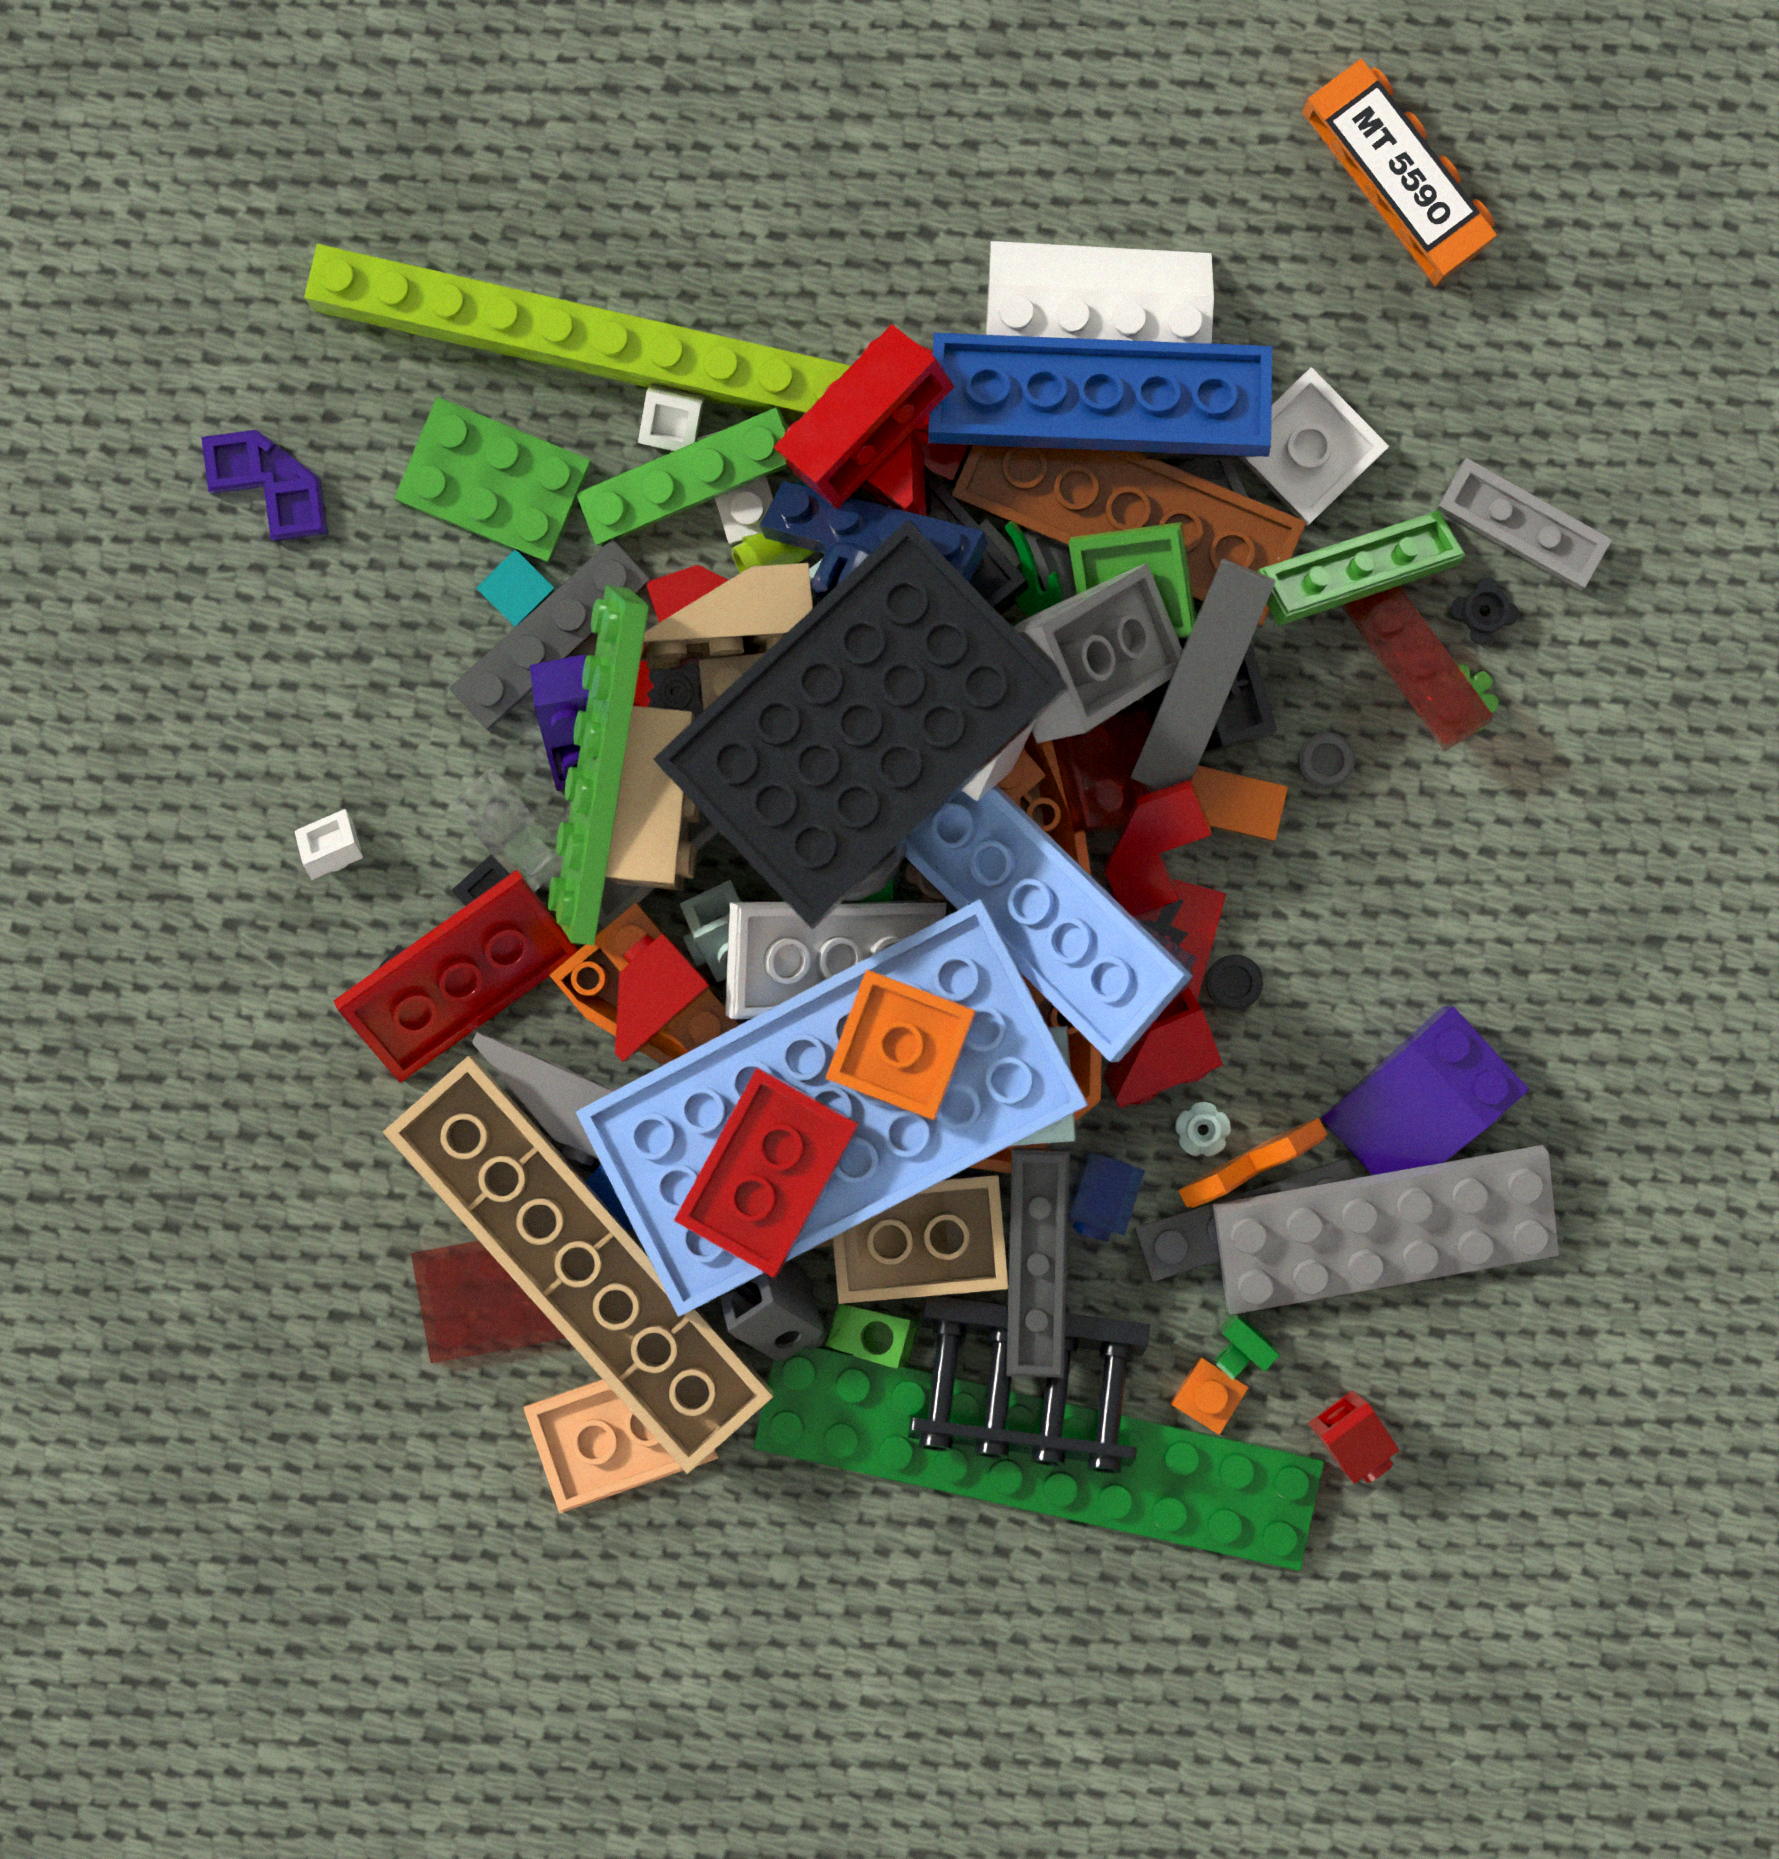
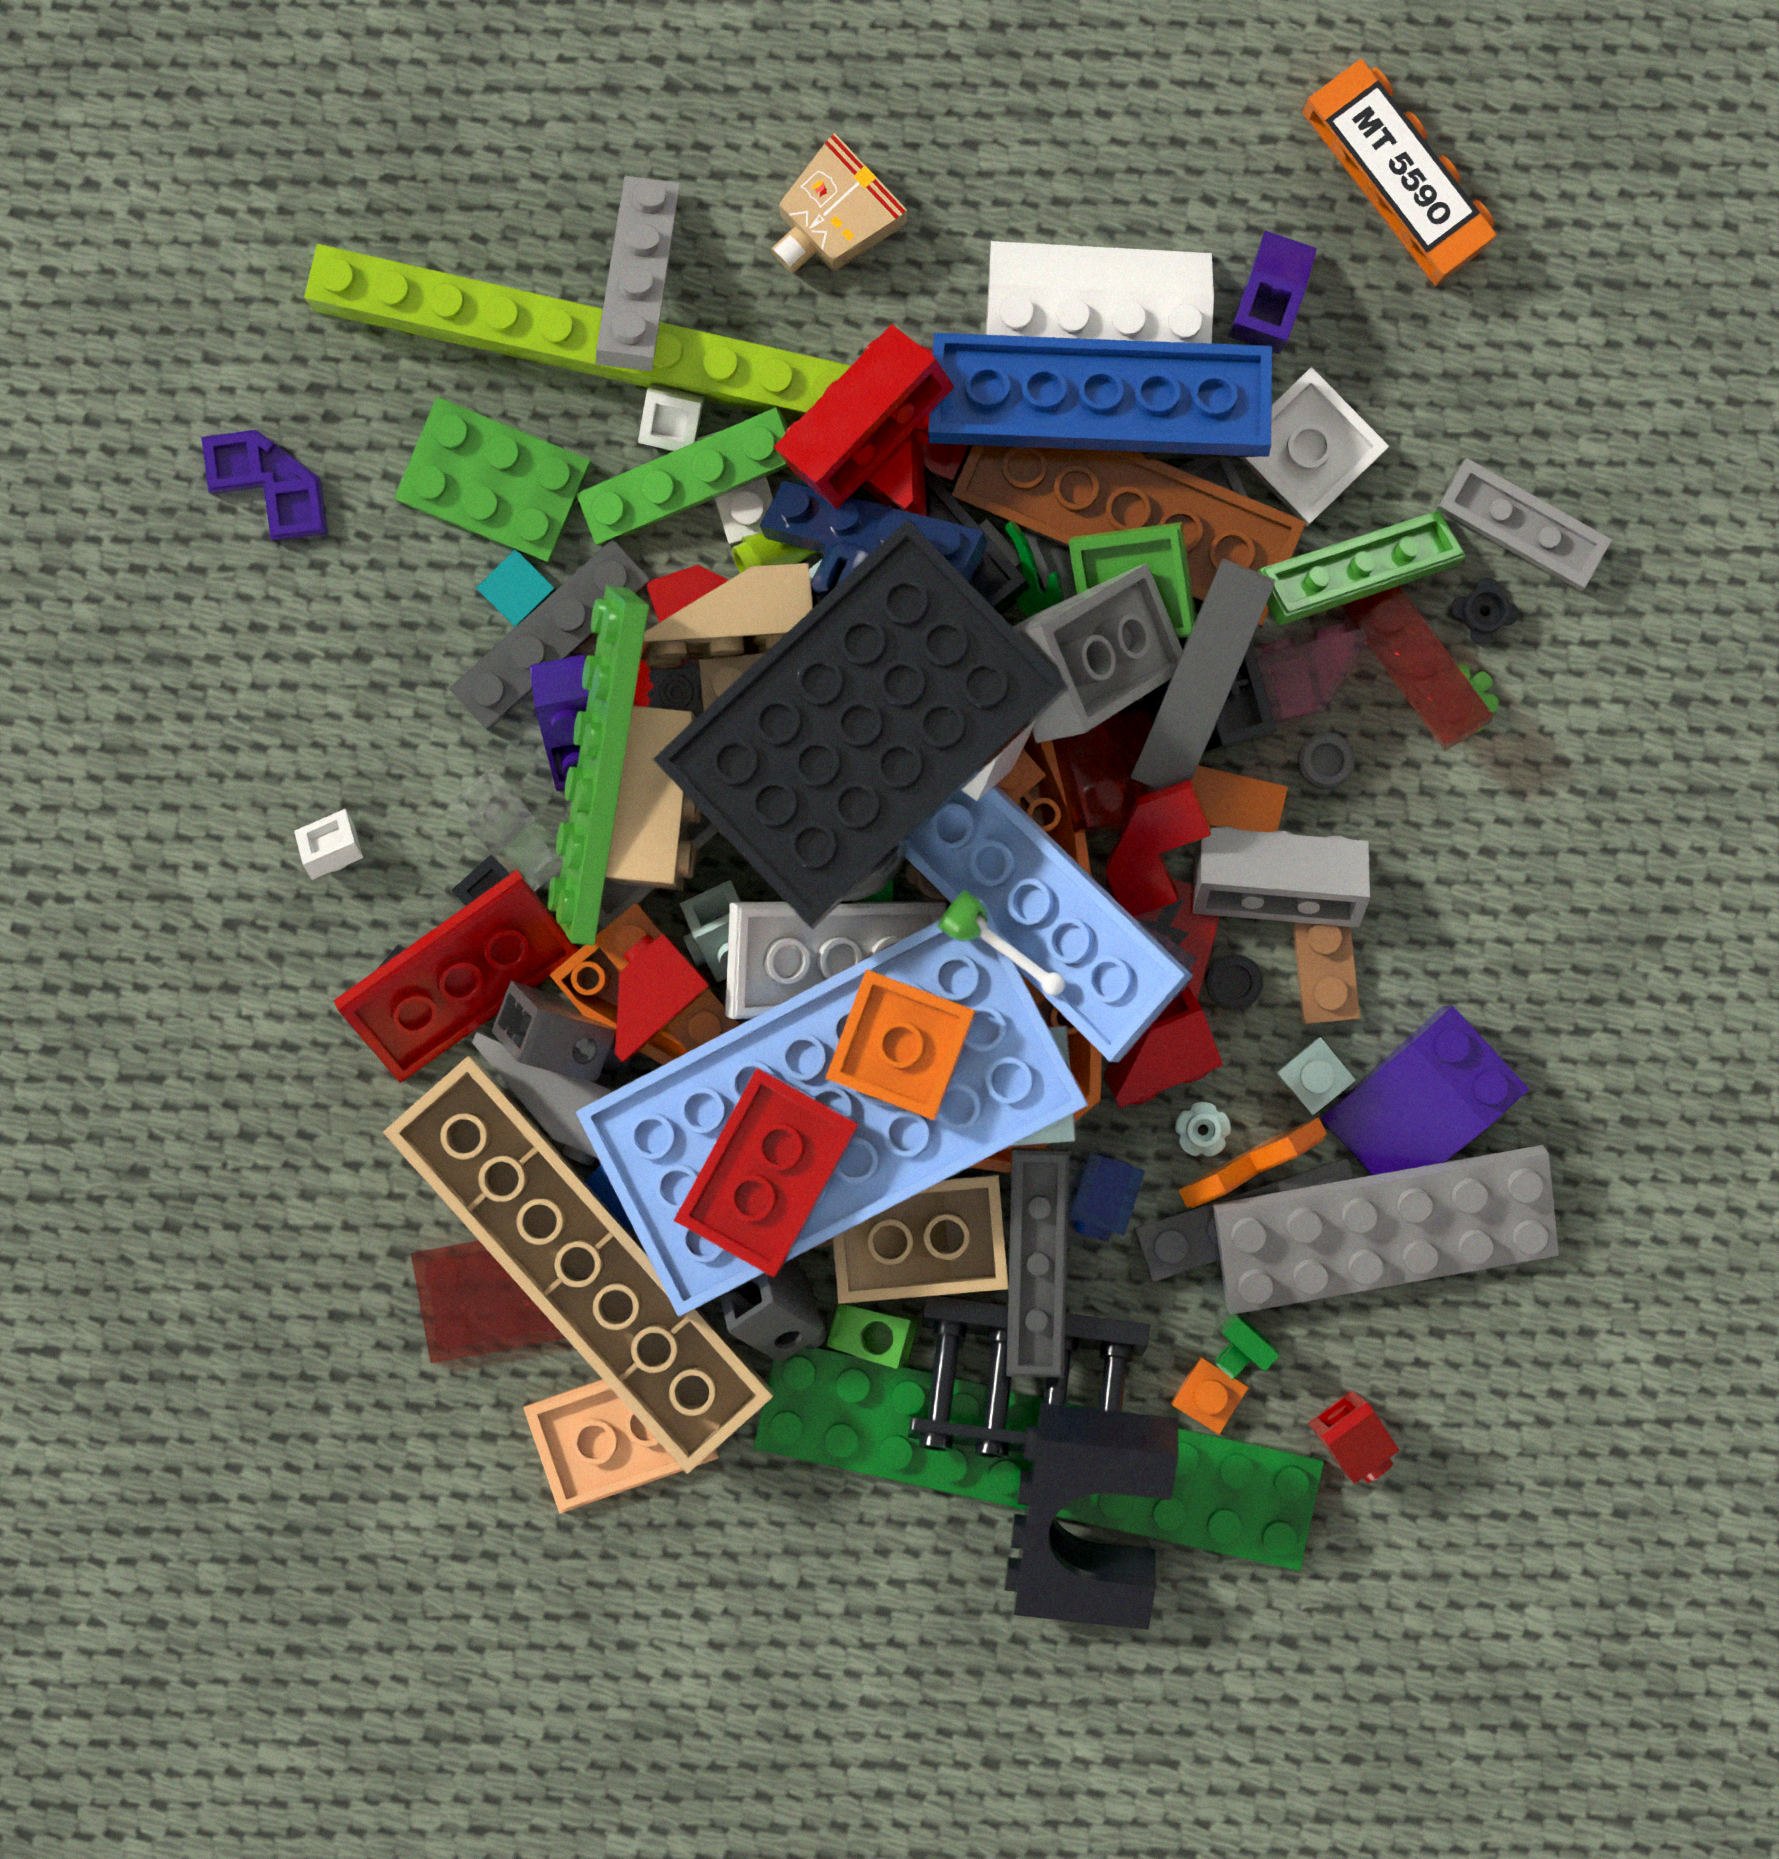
(554, 1034): none -> dark grey torso
(637, 274): none -> light grey plate
(836, 210): none -> tan torso
(968, 920): none -> hinge
(1077, 1456): none -> black arch
(1273, 292): none -> dark purple slope
(1281, 877): none -> light grey brick
(1307, 676): none -> clear pink slope
(1315, 1076): none -> light aqua plate
(1325, 972): none -> medium nougat plate

